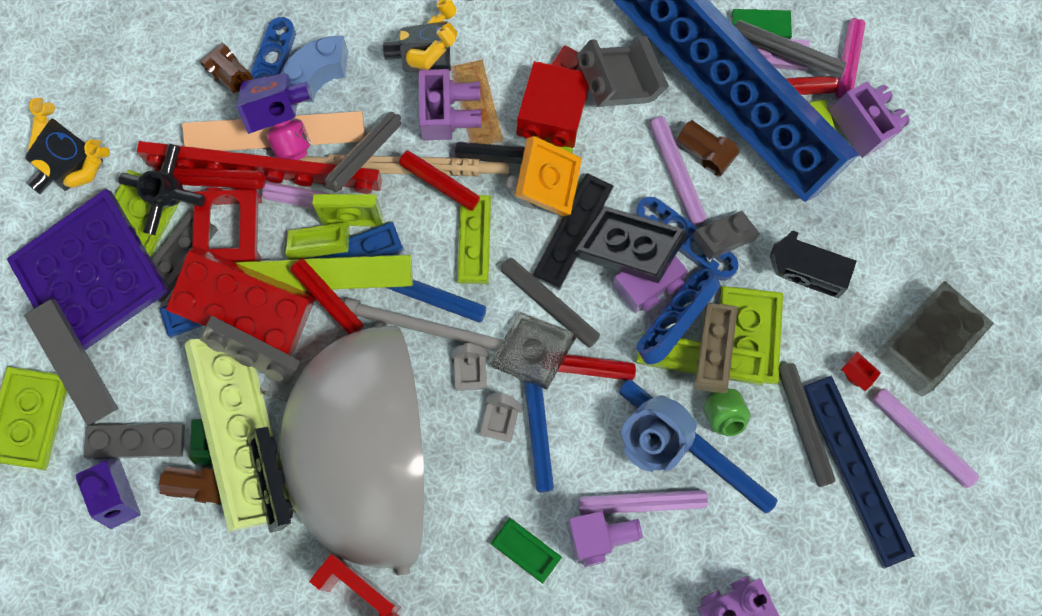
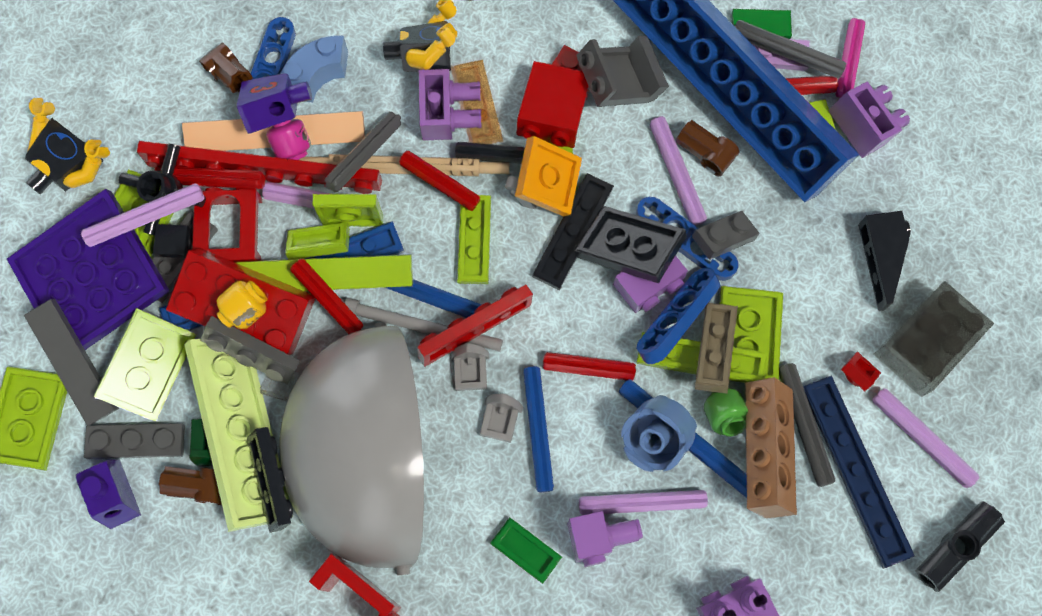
(142, 215): none -> lavender axle
(144, 365): none -> tile
(171, 241): none -> black tile
(241, 304): none -> yellow head
(465, 330): none -> red plate
(533, 350): clear smoke tile -> none
(550, 302): dark grey axle -> none
(770, 449): none -> medium nougat brick
(811, 266): black piece -> none
(885, 246): none -> black slope
(946, 560): none -> black piece

